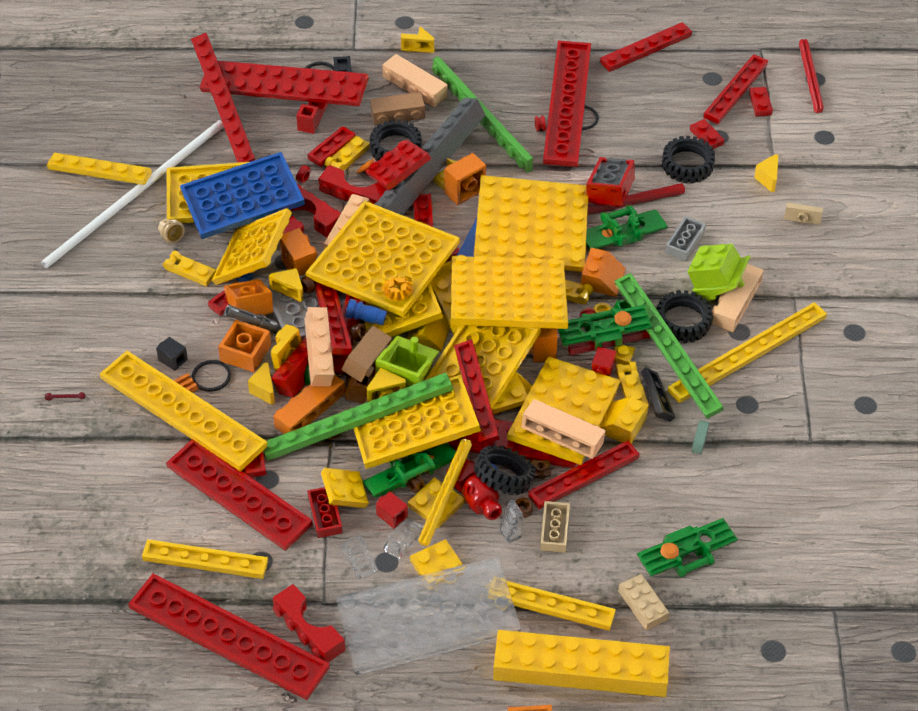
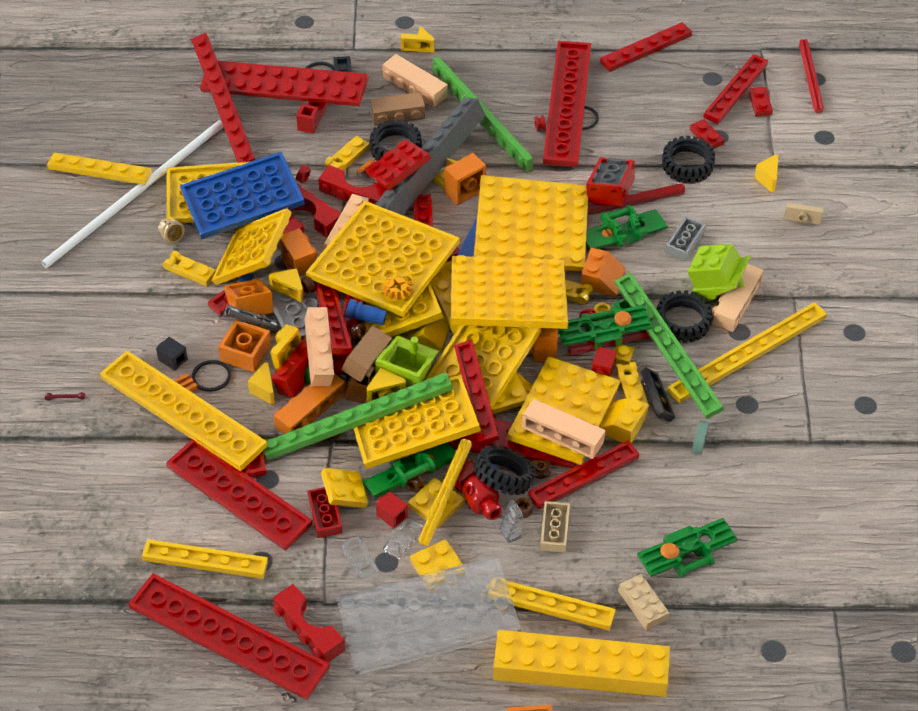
(330, 146): red plate -> none

